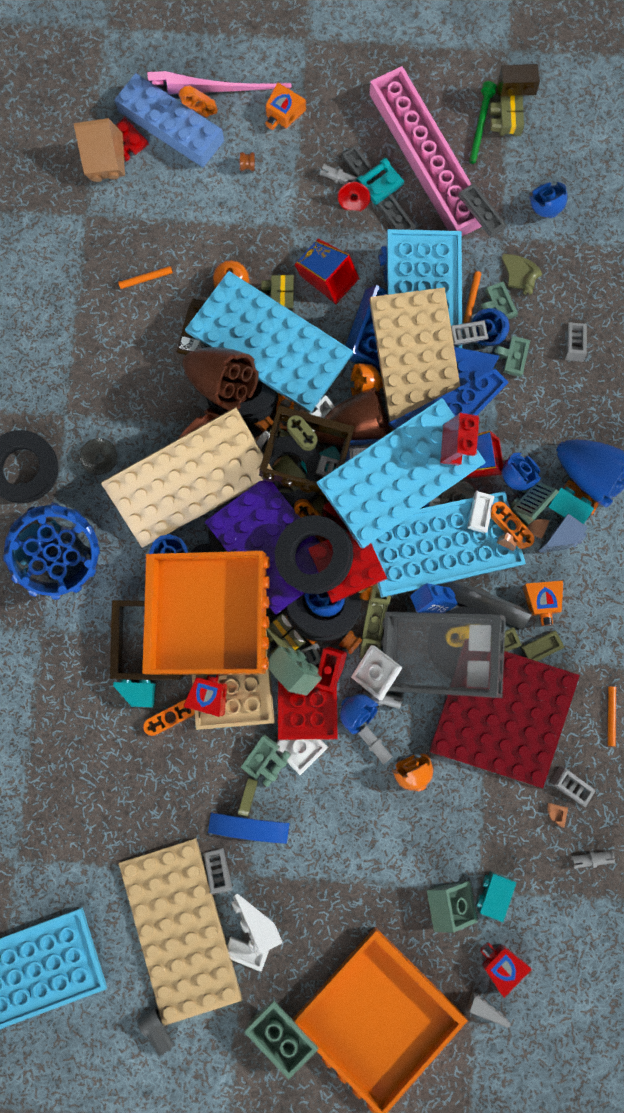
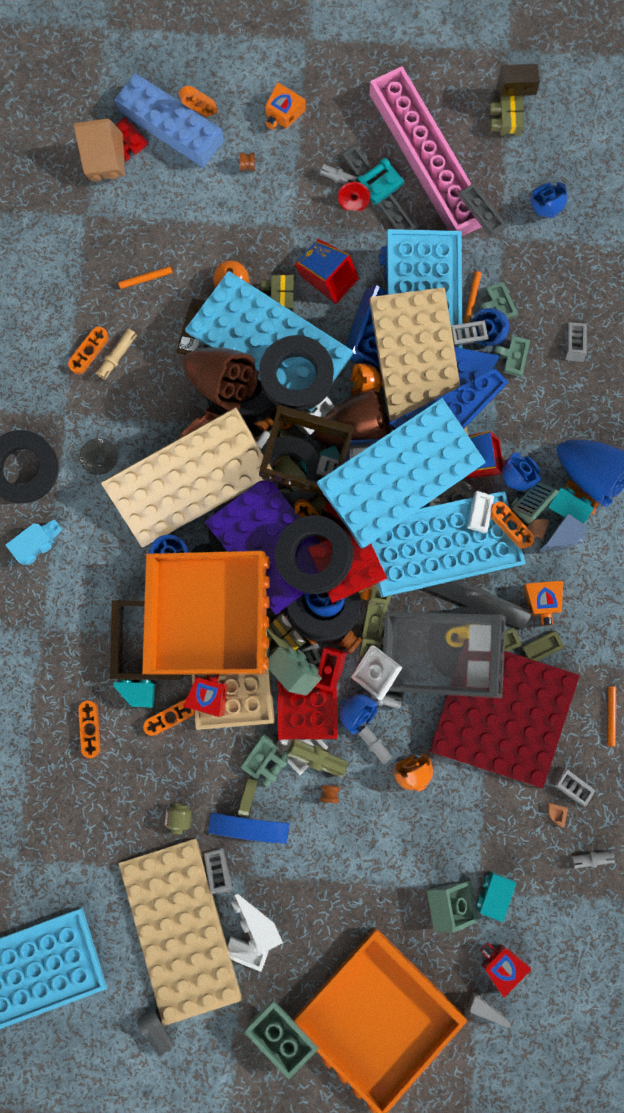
(63, 586): blue wheel -> none
(86, 343): none -> orange beam
(95, 743): none -> orange beam
(112, 359): none -> tan pin
(176, 82): bright pink plate -> none
(178, 818): none -> olive head
(296, 347): none -> black tyre
(305, 430): olive beam -> none
(317, 757): none -> olive piece
(330, 793): none -> dark orange wheel
(433, 599): blue brick -> none
(459, 438): red panel -> none
(488, 90): green piece -> none
(507, 541): nougat tile -> none
(521, 272): olive arm -> none

